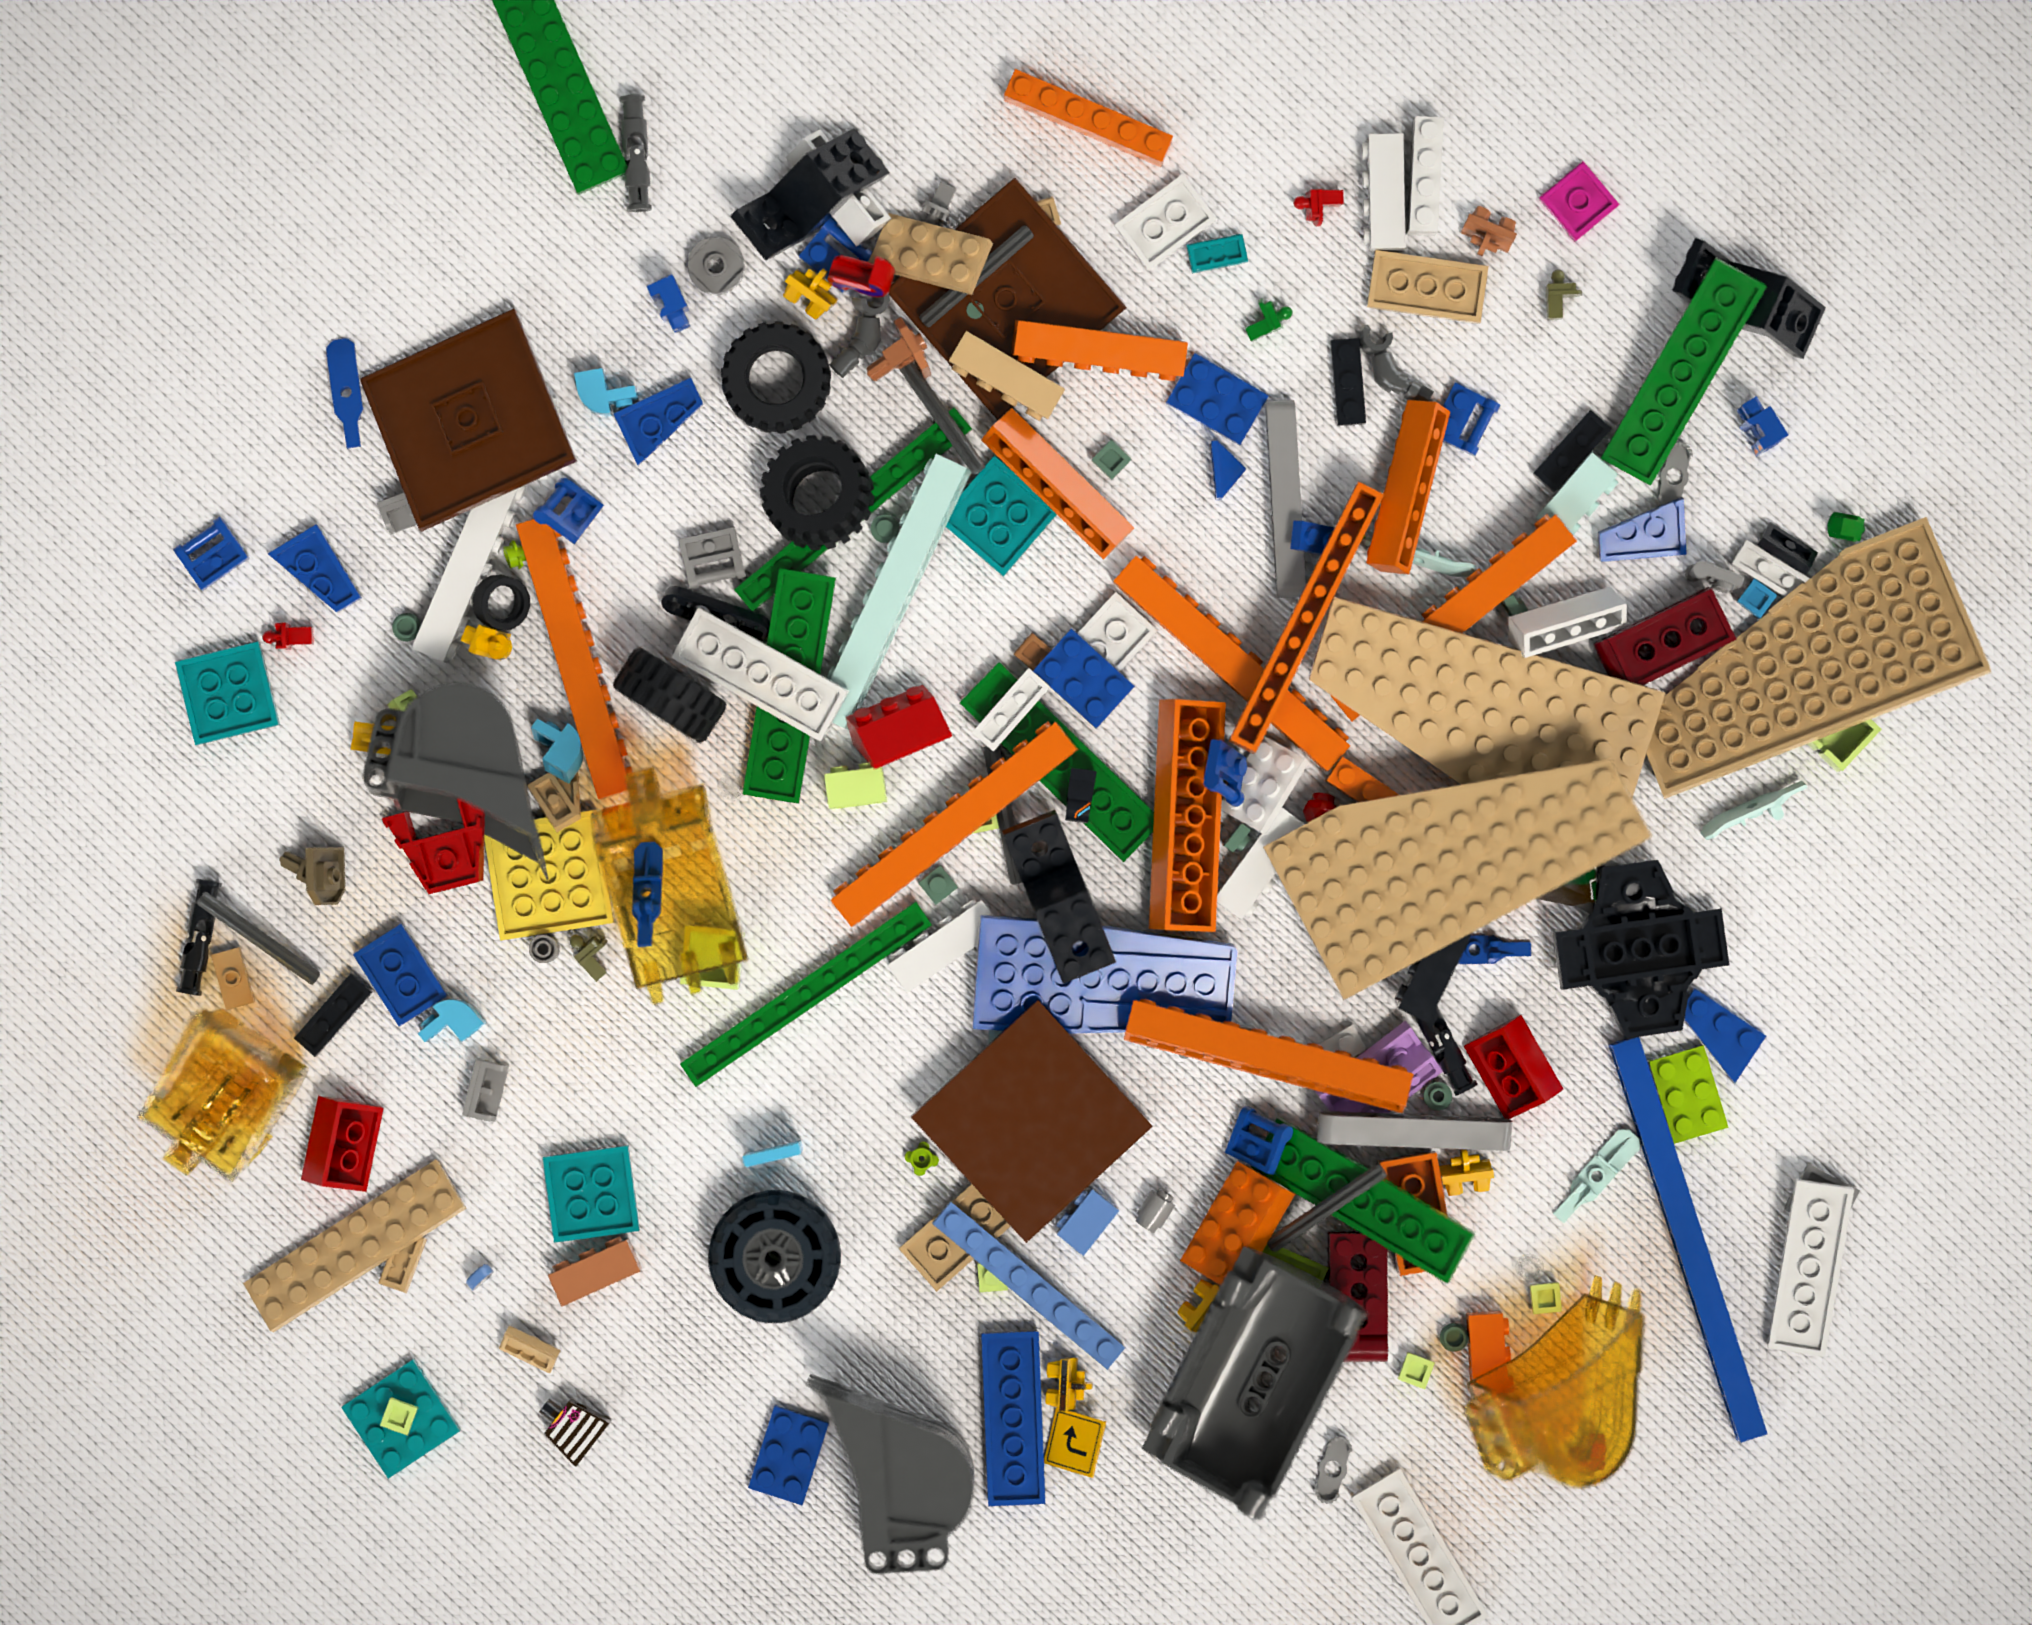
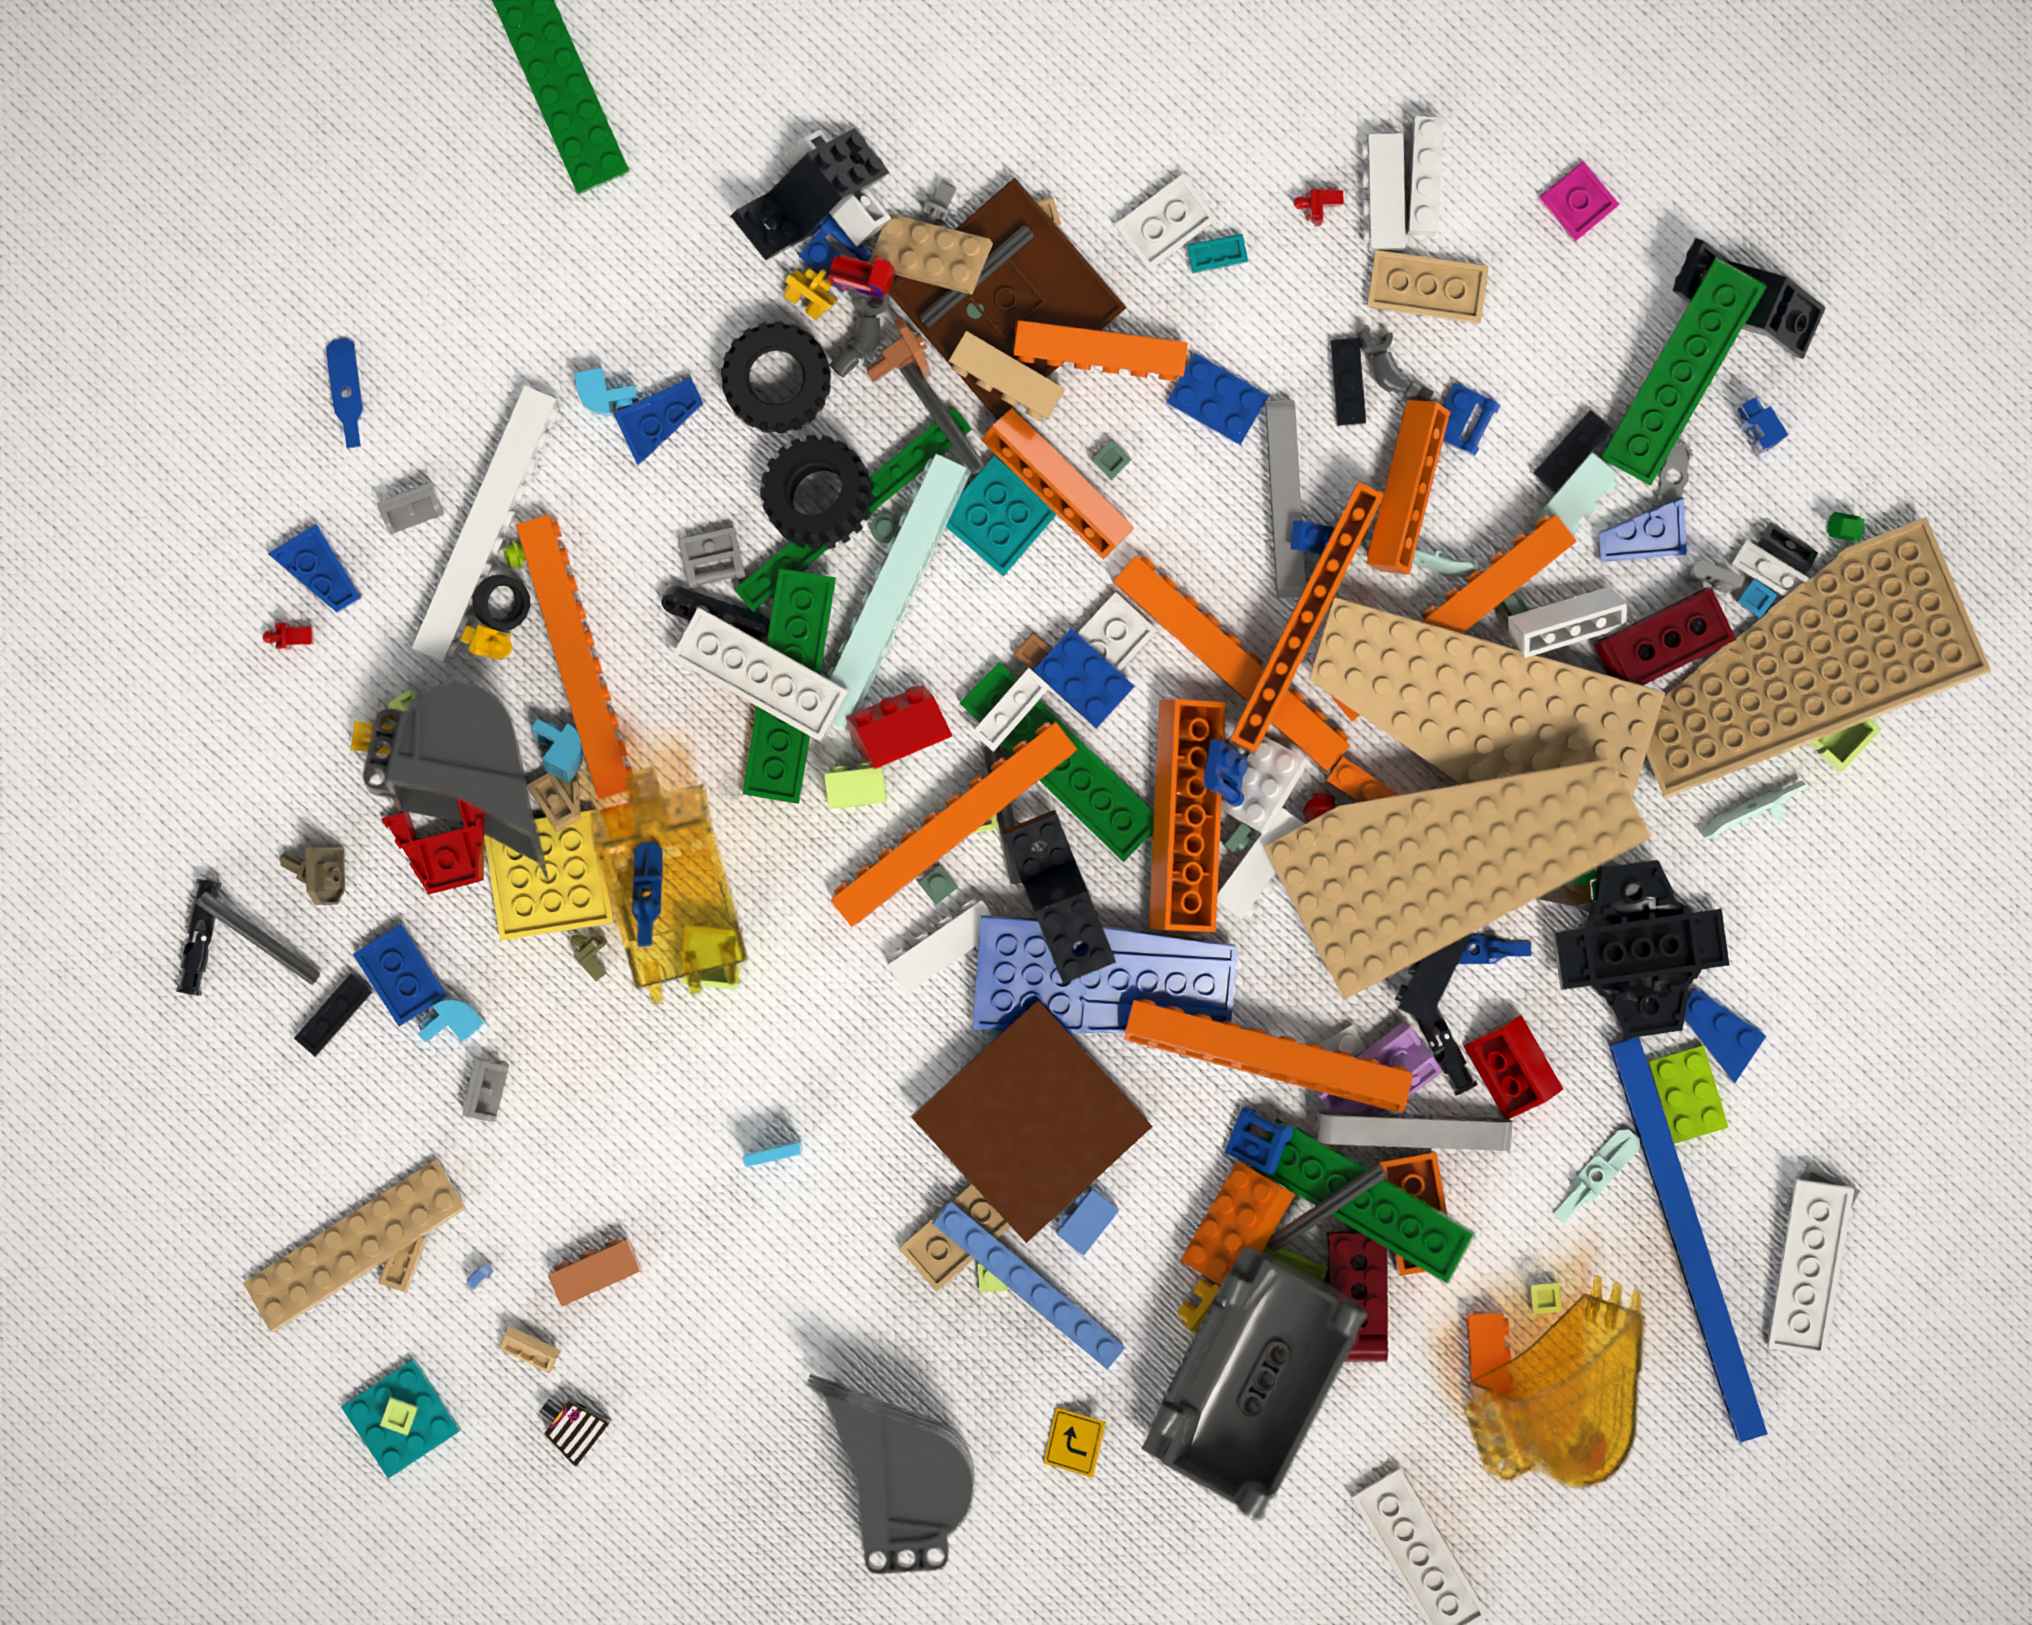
(217, 560): blue plate -> none
(221, 1094): clear yellow piece -> none
(227, 693): teal plate -> none
(233, 978): tan plate -> none
(342, 1144): red slope -> none
(406, 627): sand green plate -> none
(468, 420): reddish brown tile -> none
(548, 949): light grey wheel -> none
(577, 514): blue plate -> none
(591, 1194): teal plate -> none
(637, 174): dark grey piece -> none
(669, 695): black tyre -> none
(674, 302): blue hips -> none
(716, 249): light grey plate -> none
(782, 1224): black wheel -> none
(788, 1455): blue plate -> none
(805, 994): green plate -> none
(922, 1150): lime plate -> none
(1013, 1418): blue plate -> none
(1071, 1384): yellow hips -> none
(1080, 795): black leg -> none
(1088, 118): orange brick -> none
(1155, 1210): light grey brick -> none
(1225, 469): blue slope -> none
(1271, 322): green piece -> none
(1328, 1487): light grey piece -> none
(1416, 1370): yellowish green plate -> none
(1431, 1089): sand green plate -> none
(1453, 1337): sand green plate -> none
(1466, 1169): yellow hips -> none
(1488, 234): nougat hips -> none
(1555, 294): olive piece -> none

